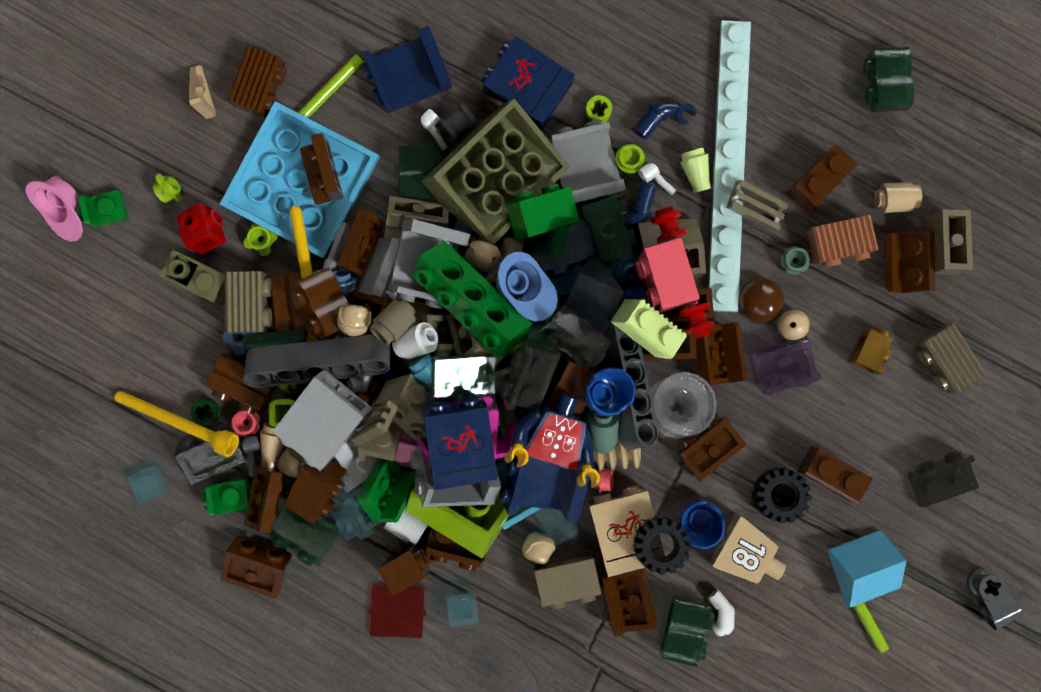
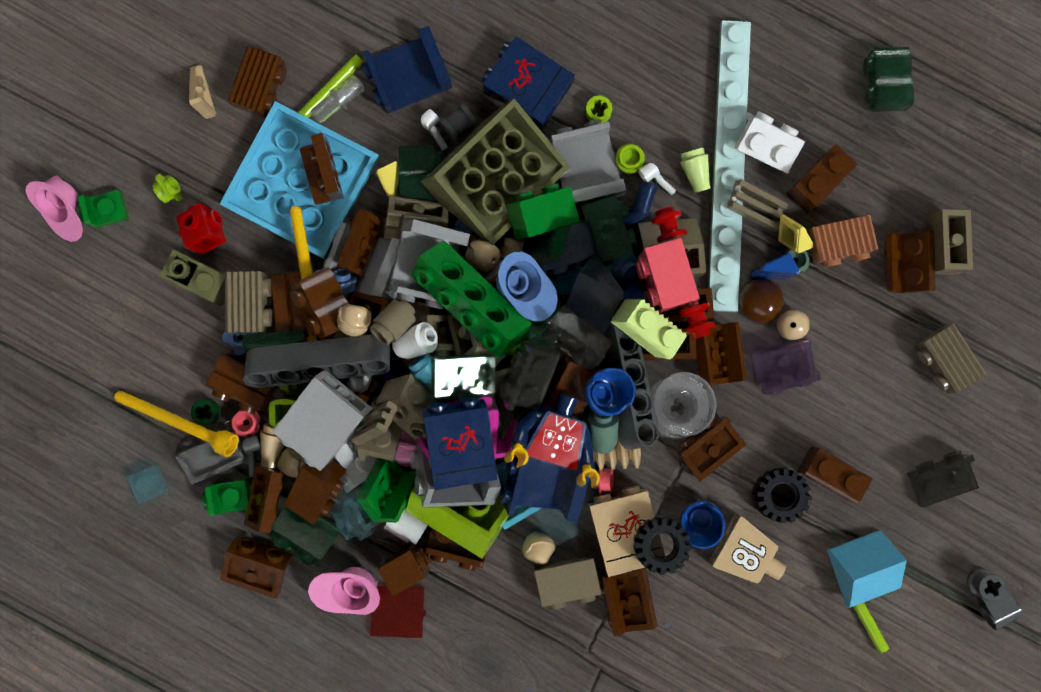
(253, 235): lime plate -> none
(337, 99): none -> clear axle
(345, 591): none -> bright pink piece
(389, 178): none -> light yellow slope
(462, 609): clear light blue plate -> none
(660, 112): dark blue piece -> none
(686, 631): clear green brick -> none
(726, 613): white arm -> none
(768, 142): none -> white bracket
(779, 268): none -> blue slope
(794, 235): none -> light yellow slope
(872, 350): pearl gold brick -> none
(898, 197): tan brick -> none

